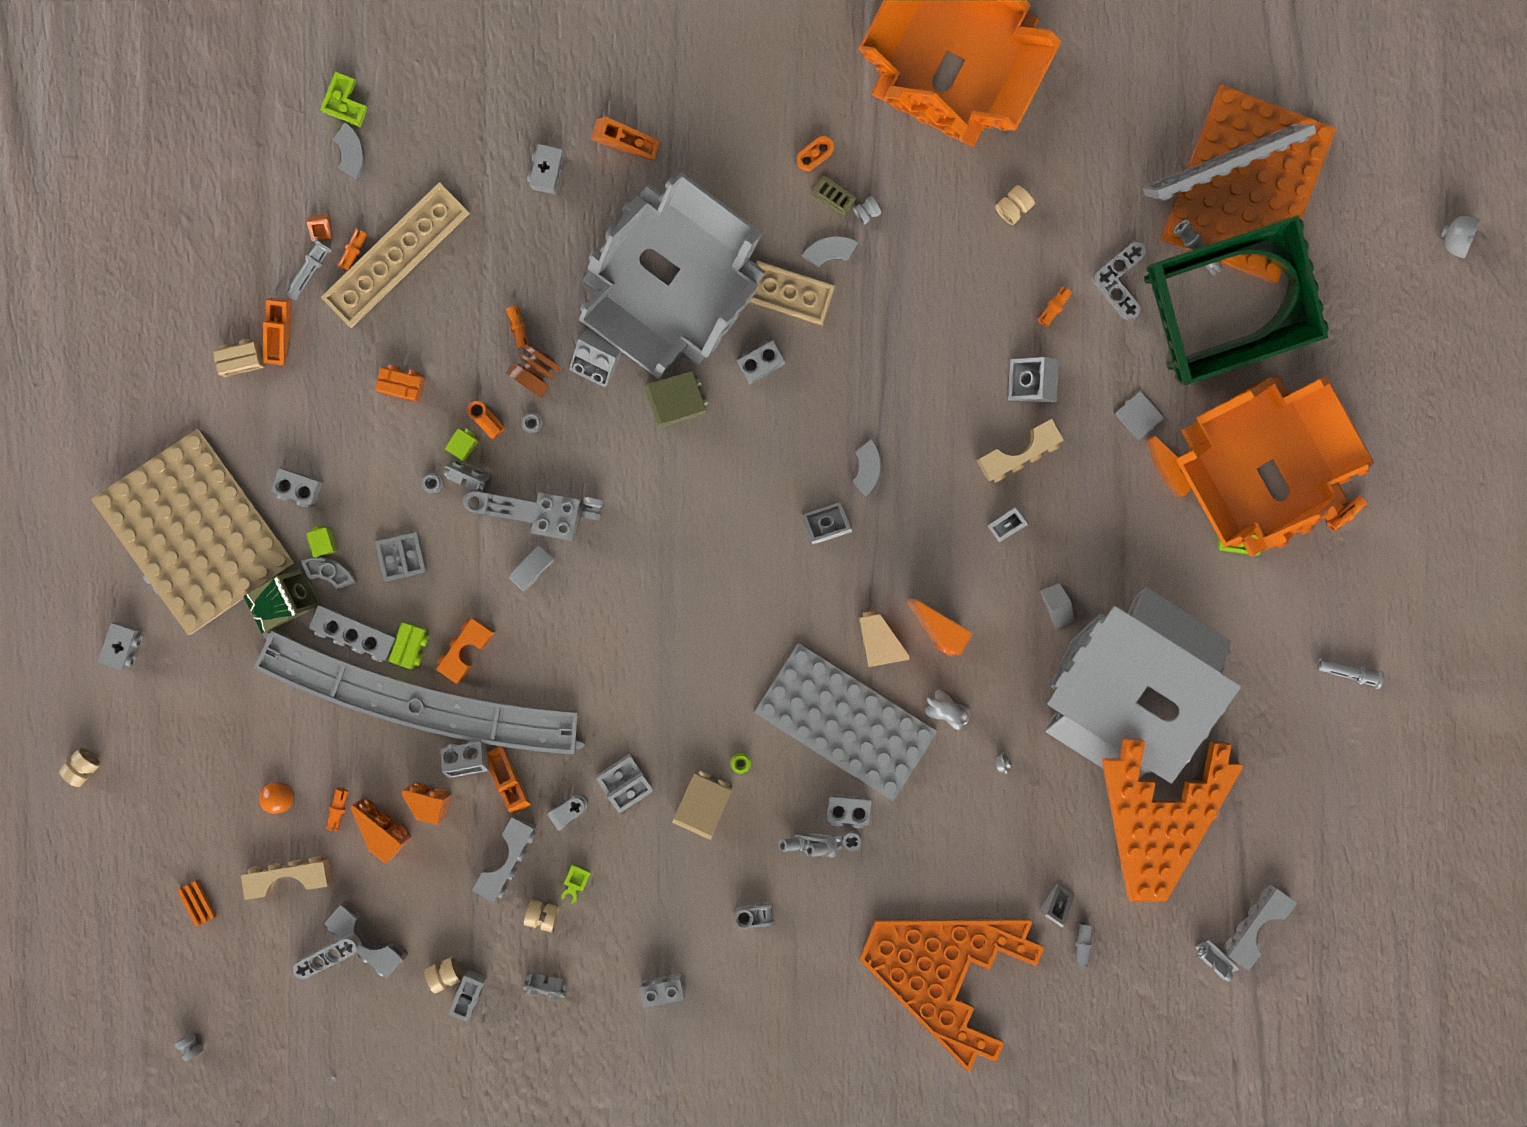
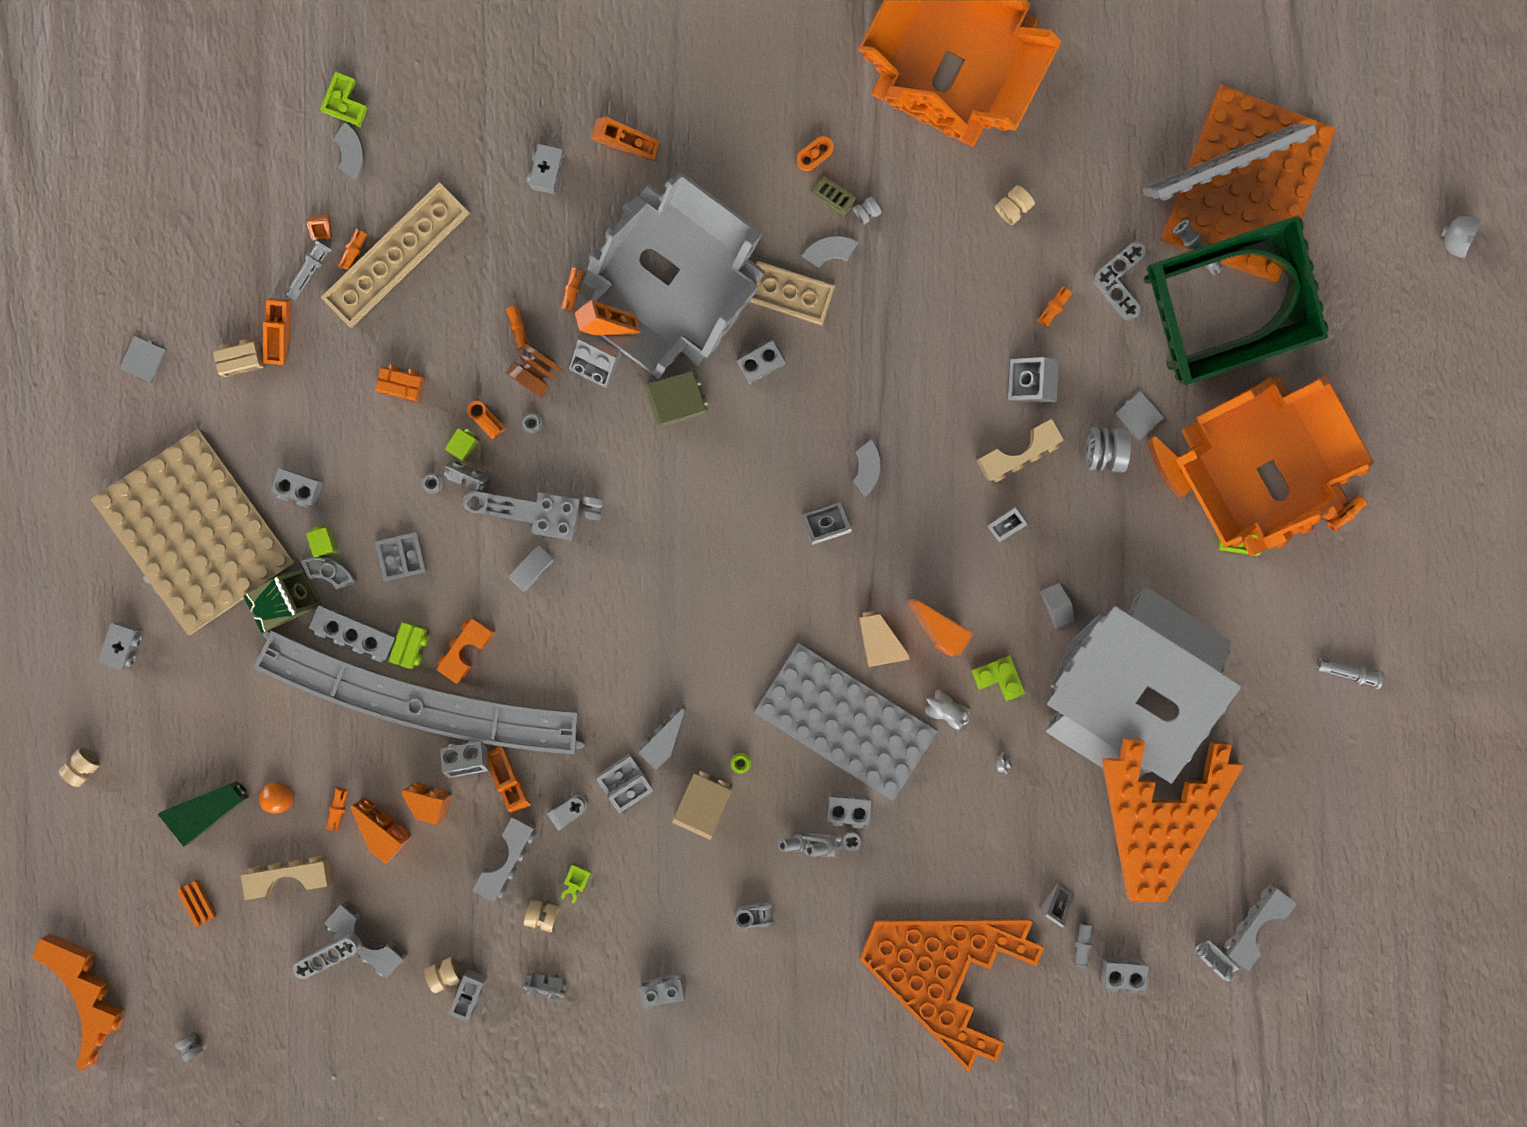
(88, 991): none -> orange arch
(142, 359): none -> light grey piece
(199, 814): none -> dark green slope
(571, 289): none -> orange pin
(605, 320): none -> orange slope
(660, 747): none -> light grey slope
(1001, 672): none -> lime plate
(1111, 449): none -> light grey wheel
(1125, 969): none -> light grey brick

